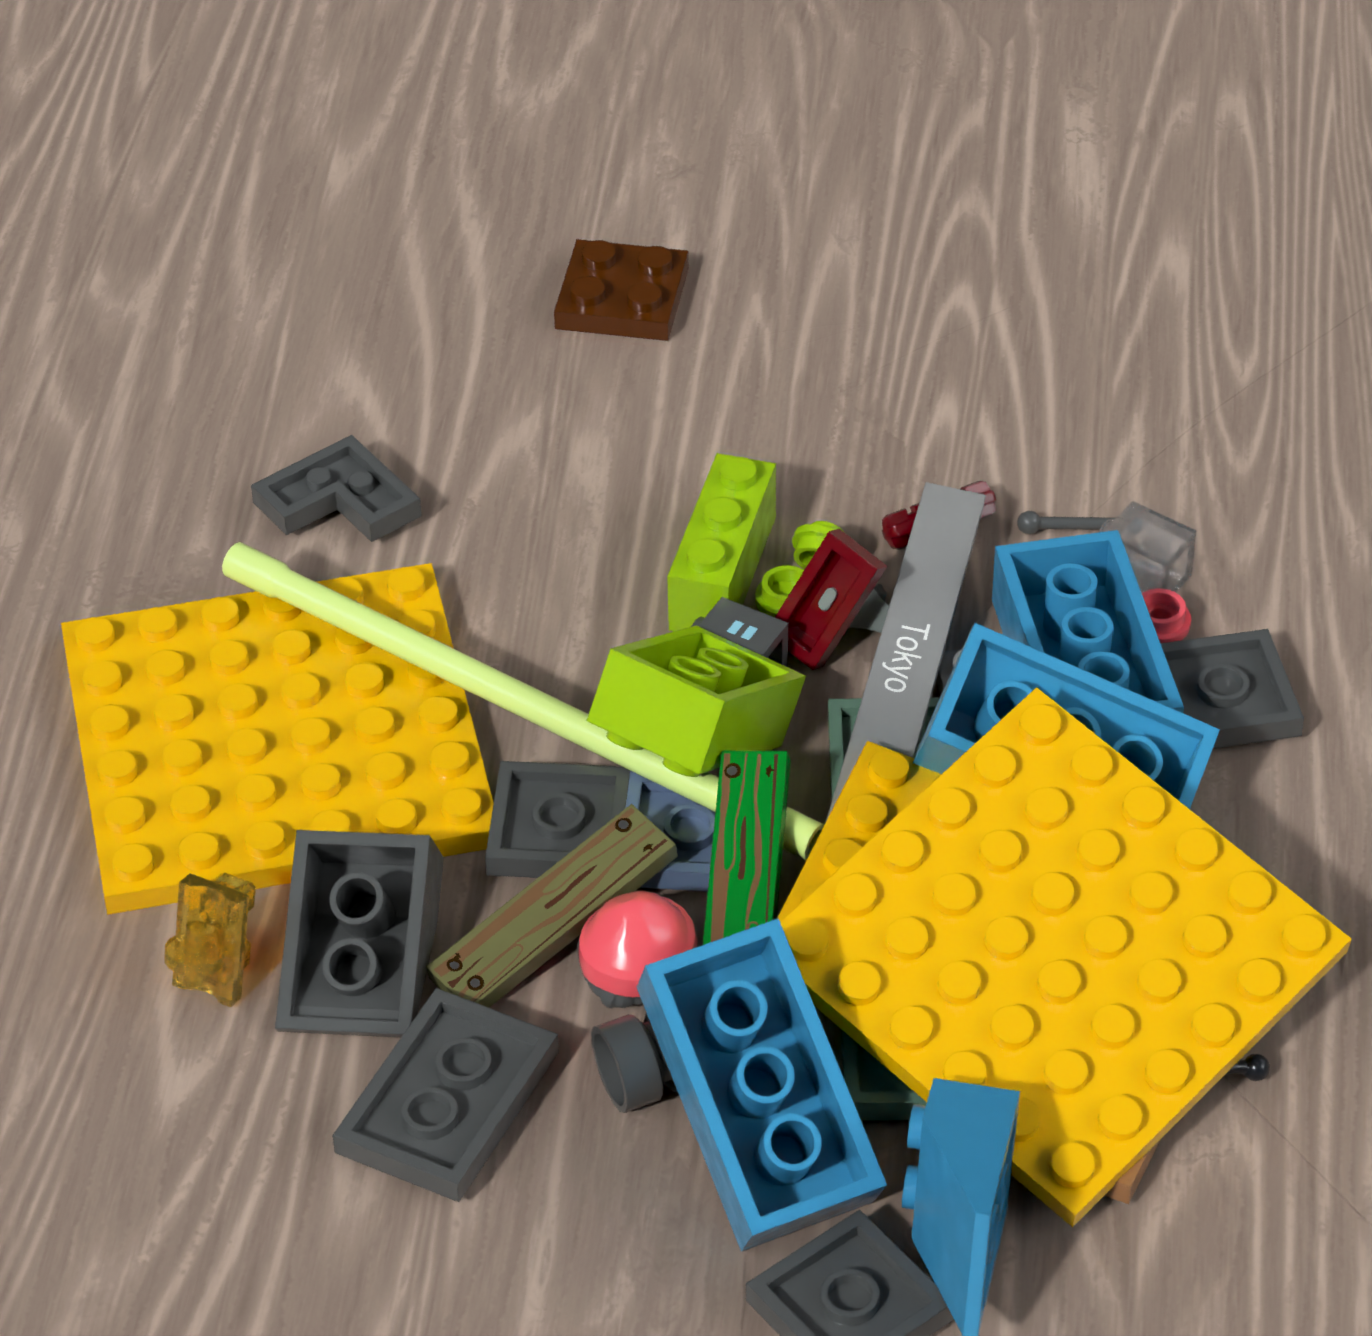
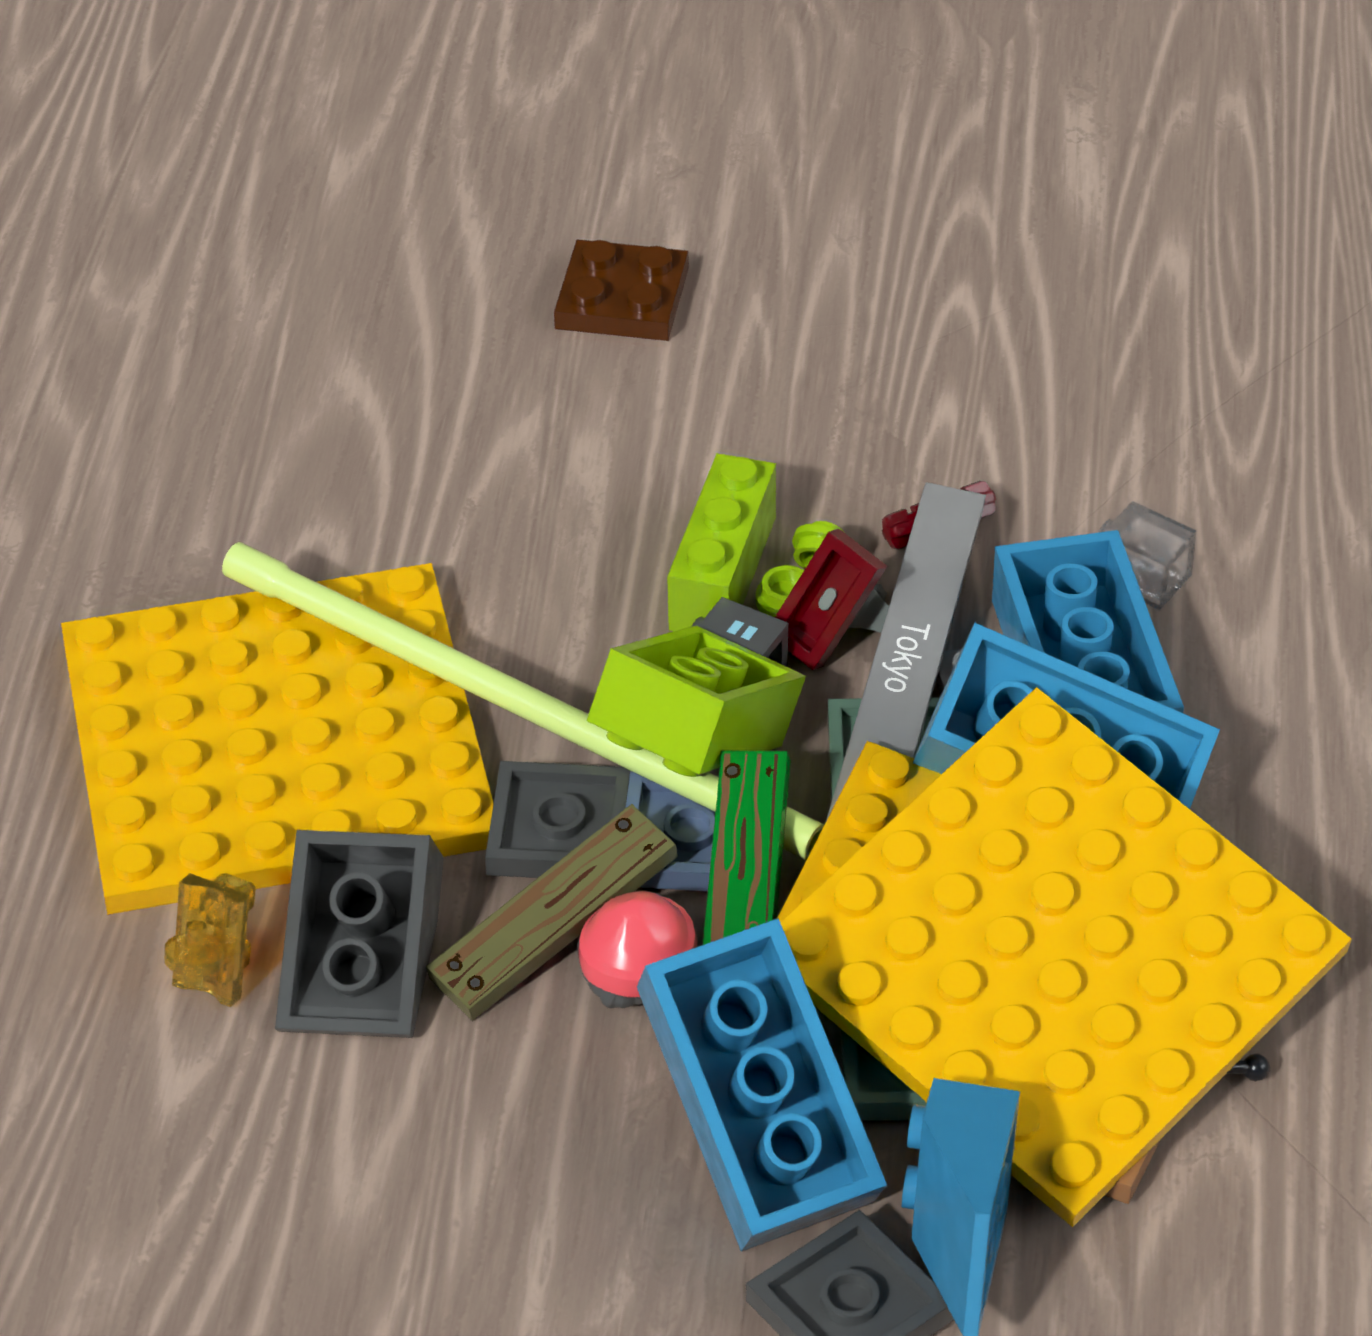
(339, 479): dark grey plate -> none
(446, 1094): dark grey plate -> none
(630, 1062): dark grey wheel -> none
(1030, 522): dark grey hinge -> none
(1168, 614): coral plate -> none
(1236, 686): dark grey plate -> none

